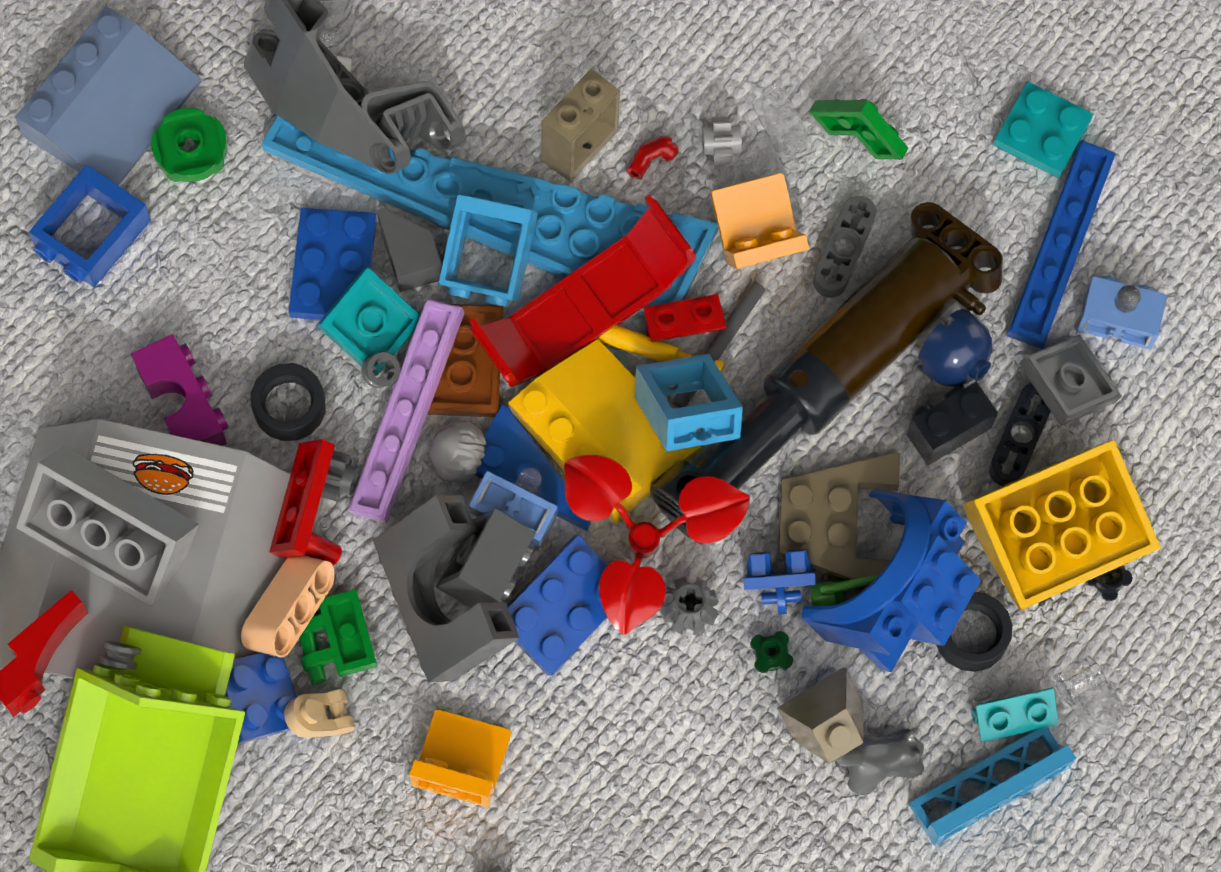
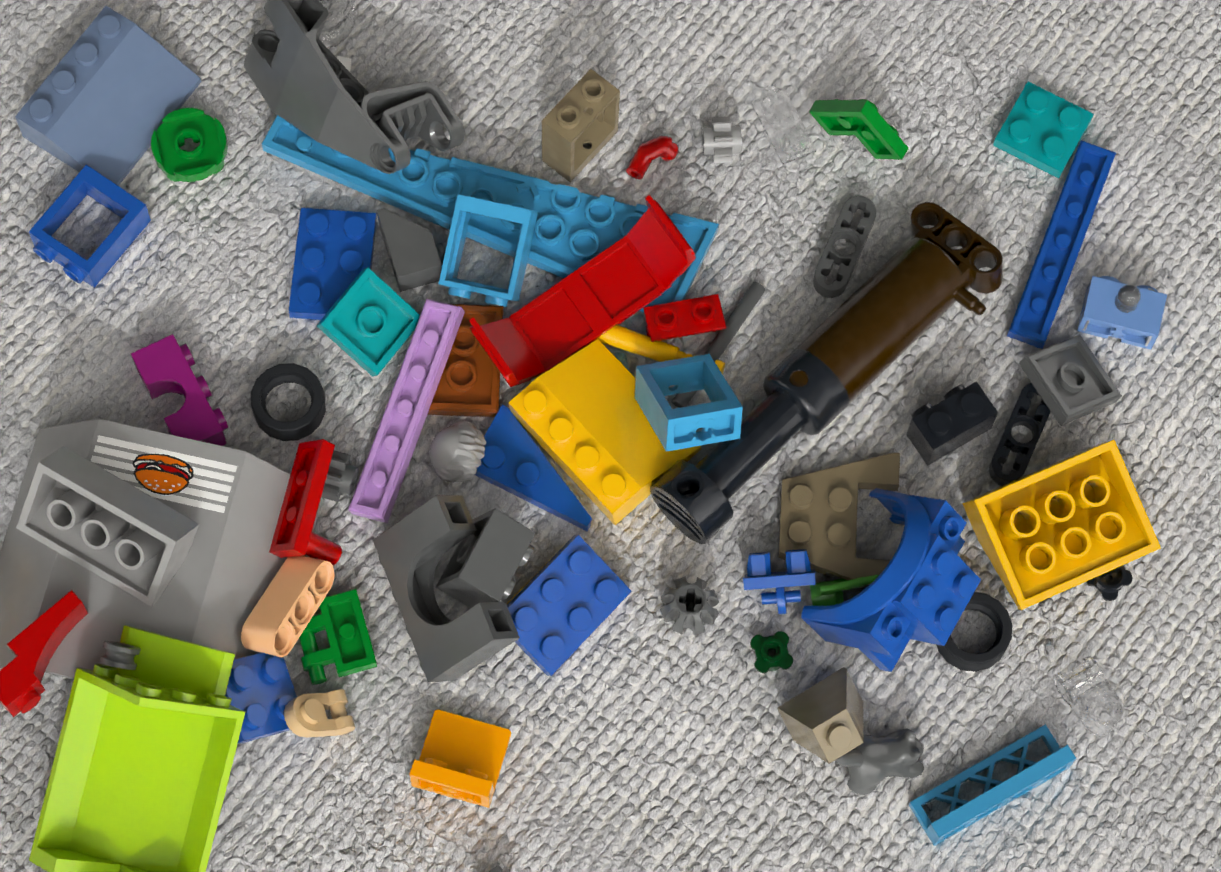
(381, 357): dark grey bush -> none
(517, 502): medium blue piece -> none
(634, 592): red plant -> none
(756, 221): light orange bracket -> none
(958, 351): dark blue cylinder -> none
(1015, 714): teal hinge -> none

